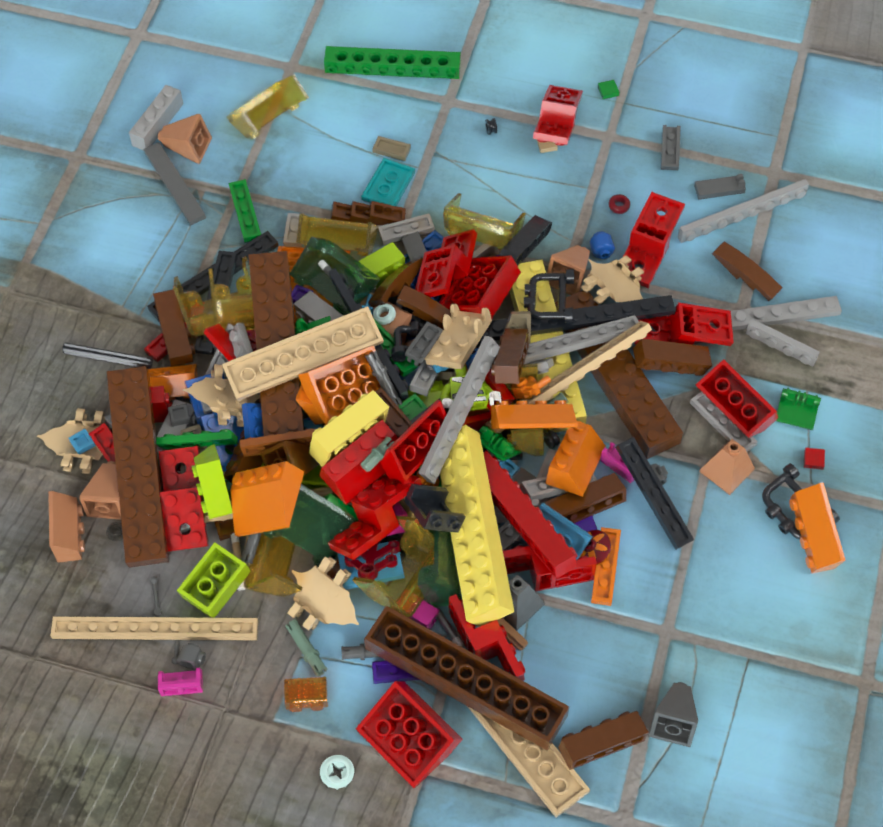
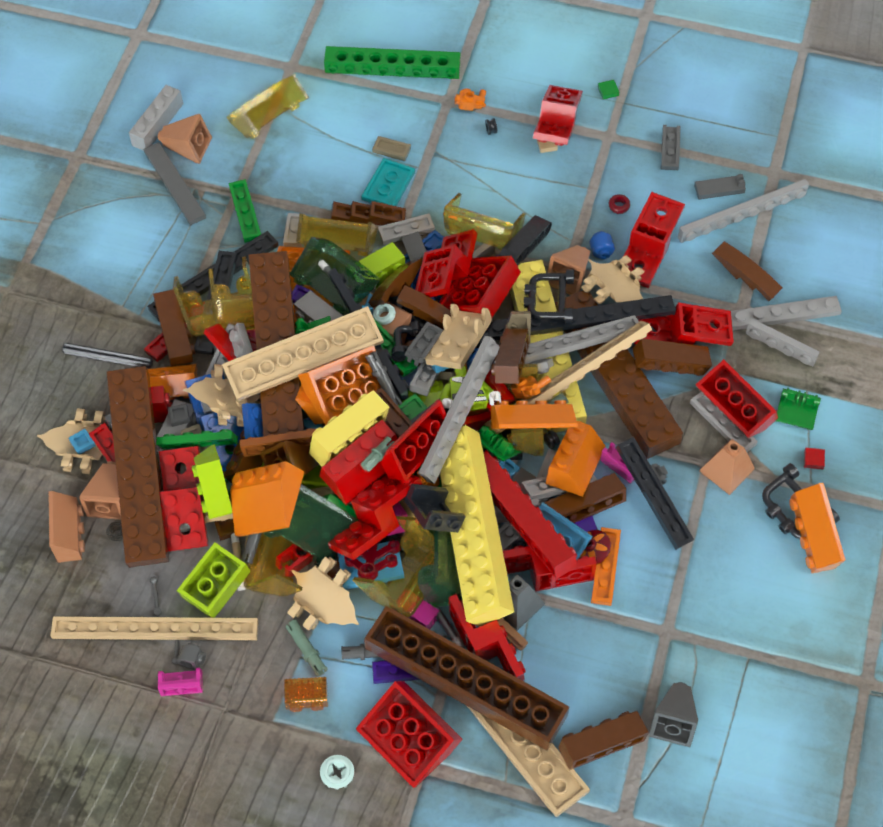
(299, 561): none -> red piece
(468, 100): none -> orange piece

